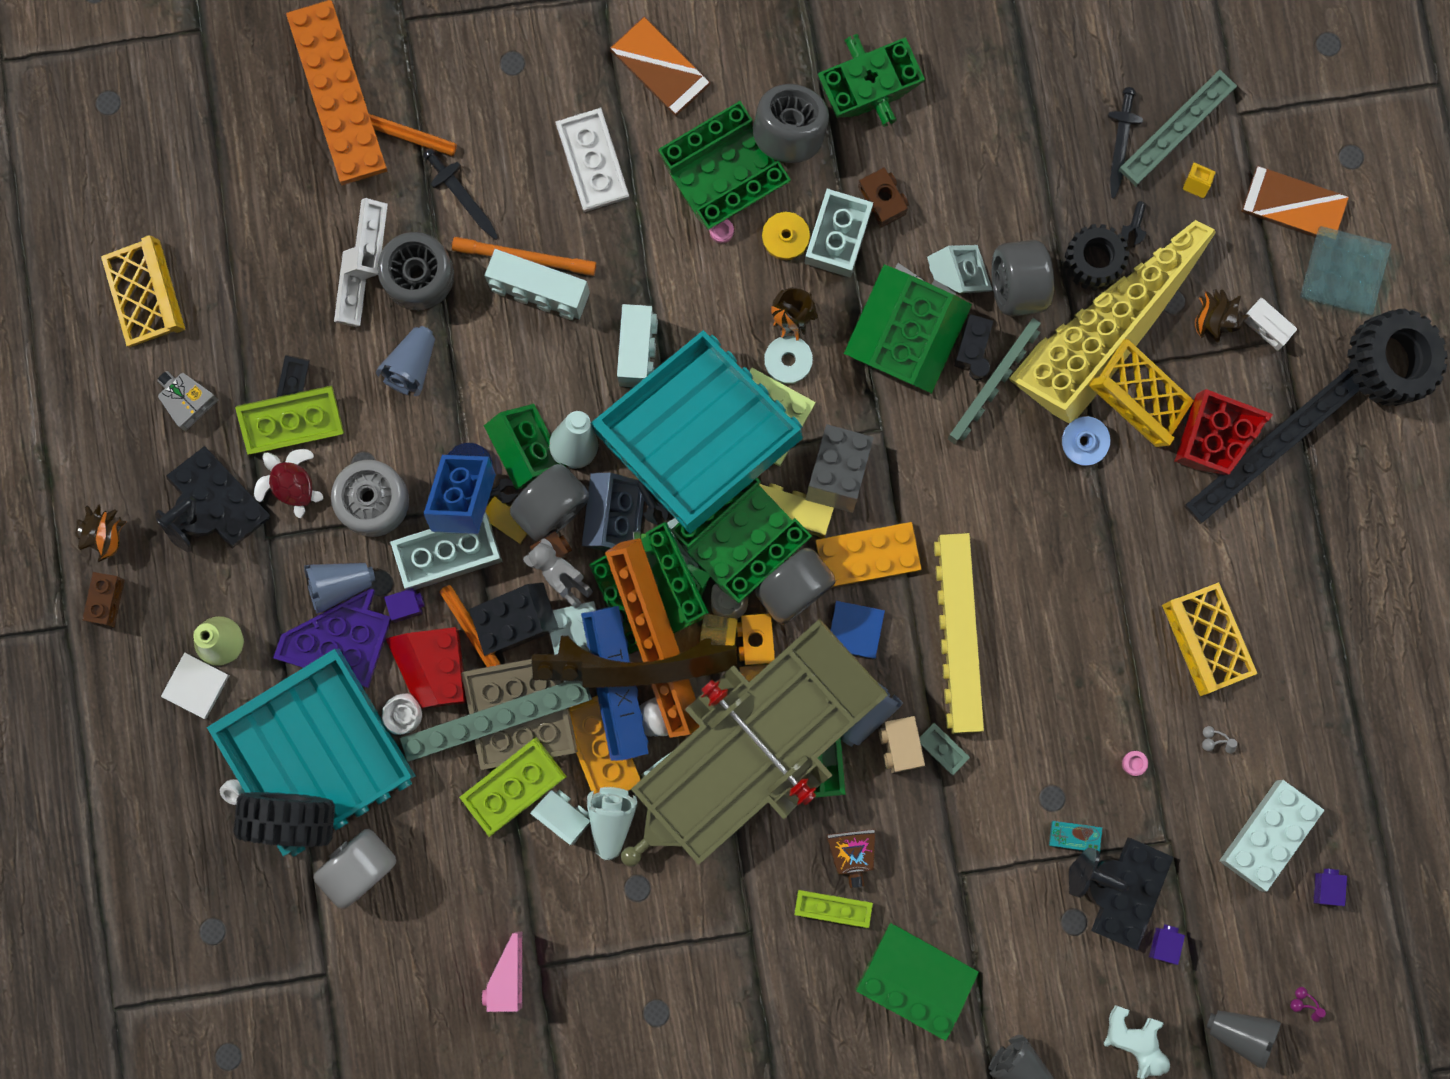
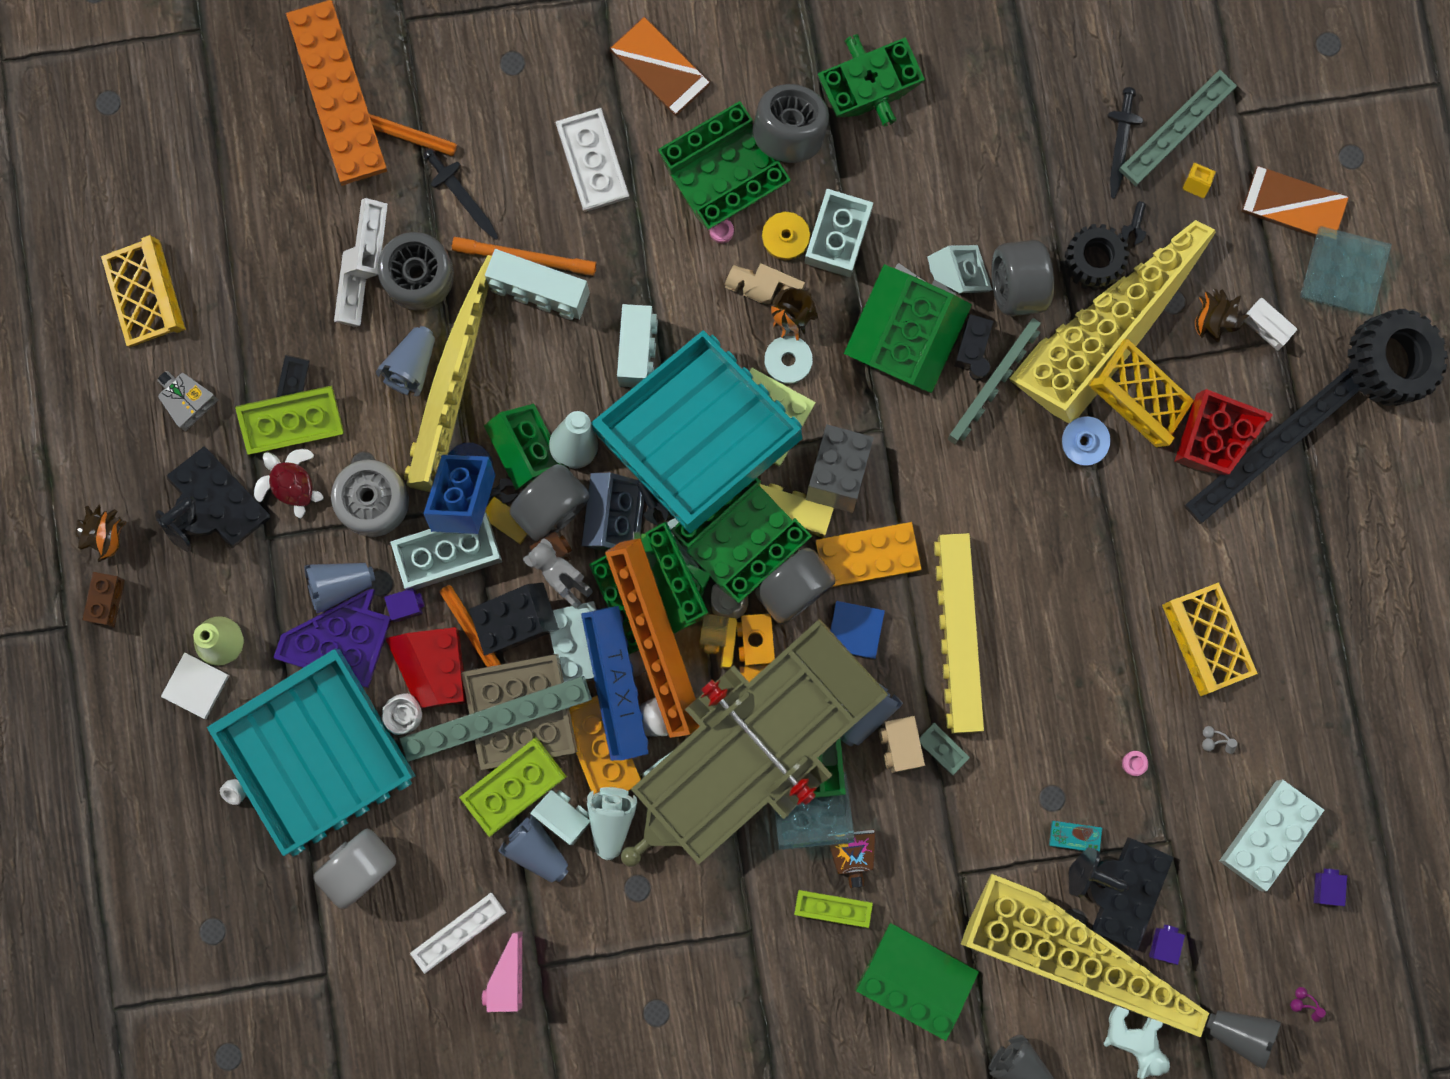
(284, 819): black tyre -> none
(447, 389): none -> light yellow wedge
(458, 933): none -> white tile
(535, 851): none -> sand blue cone
(594, 671): dark brown slope -> none
(761, 285): none -> tan plate
(818, 823): none -> clear light blue plate
(883, 211): reddish brown brick -> none
(1046, 940): none -> light yellow wedge

